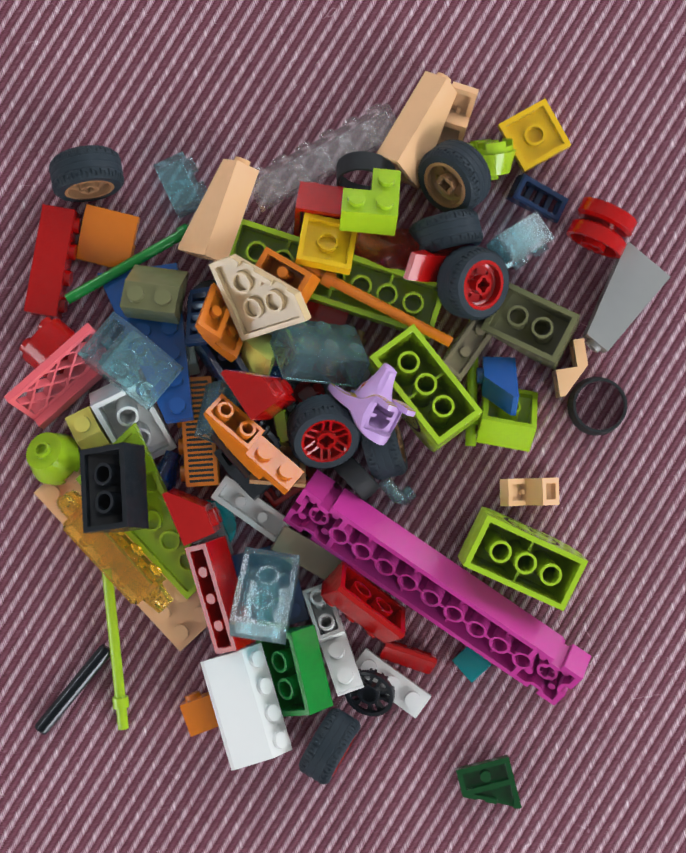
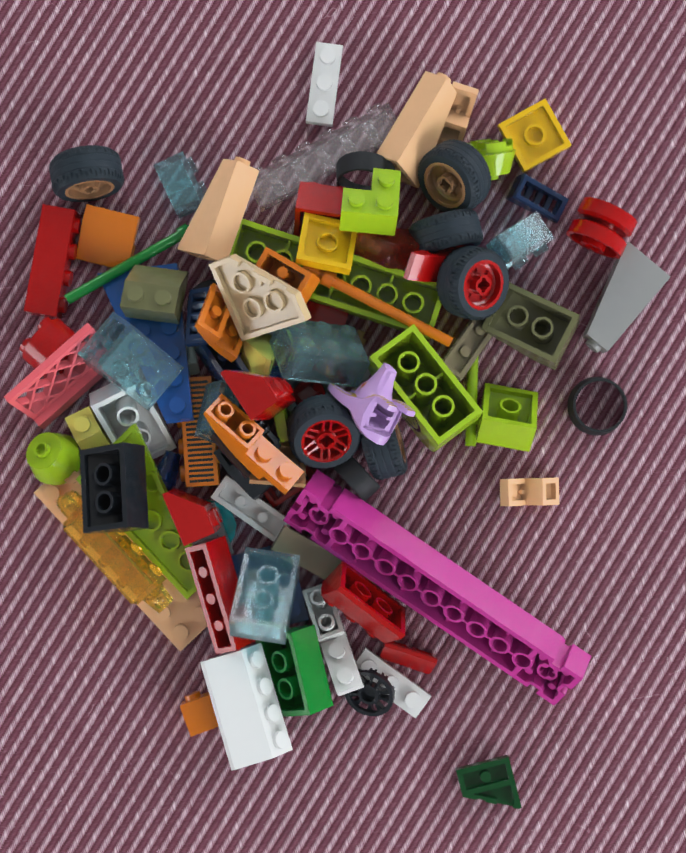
(73, 689): black axle -> none
(119, 700): lime bar -> none
(324, 84): none -> white plate
(329, 746): black wheel -> none
(395, 494): clear light blue arm -> none
(471, 663): teal slope -> none
(499, 382): blue slope -> none
(522, 558): lime brick -> none
(566, 378): light nougat slope -> none

